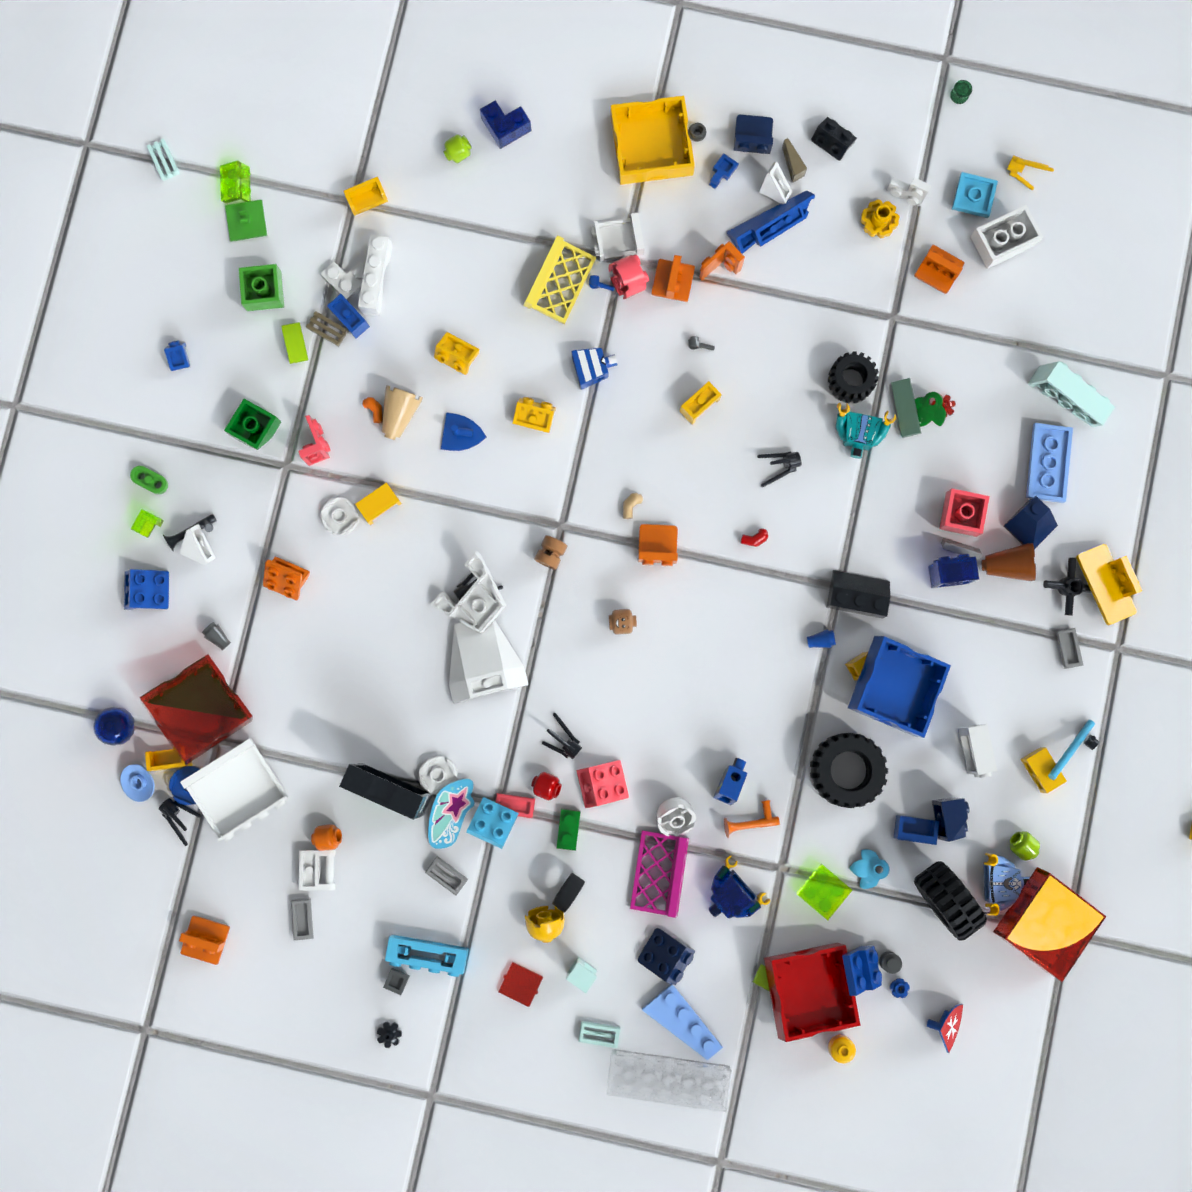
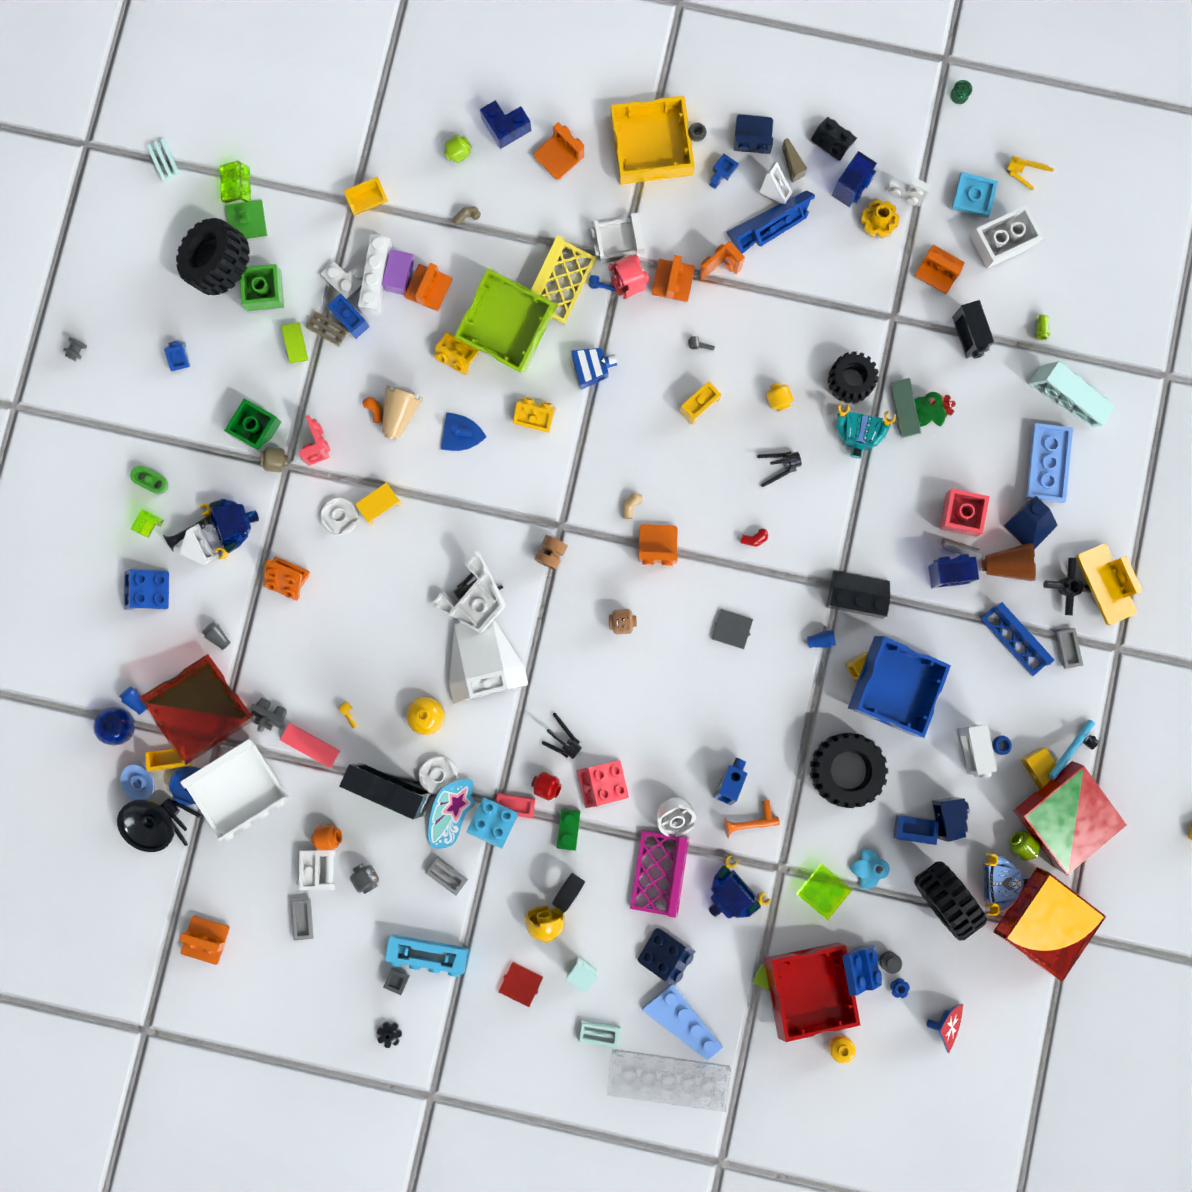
(74, 349): none -> dark grey wheel
(131, 698): none -> blue cone
(145, 825): none -> black dish
(212, 256): none -> black tyre
(230, 523): none -> clear blue torso
(266, 717): none -> dark grey hips
(273, 459): none -> dark tan head
(310, 745): none -> coral tile
(344, 709): none -> yellow hand
(364, 878): none -> dark grey head
(398, 272): none -> medium lavender panel
(425, 715): none -> yellow cylinder
(428, 286): none -> orange bracket
(466, 212): none -> dark tan arm
(506, 320): none -> lime tile
(560, 152): none -> orange bracket
(732, 629): none -> dark grey piece
(779, 396): none -> yellow head
(855, 179): none -> clear blue brick
(973, 329): none -> black window
(1007, 745): none -> blue plate
(1024, 636): none -> blue fence
(1042, 327): none -> lime pin
(1070, 817): none -> tile

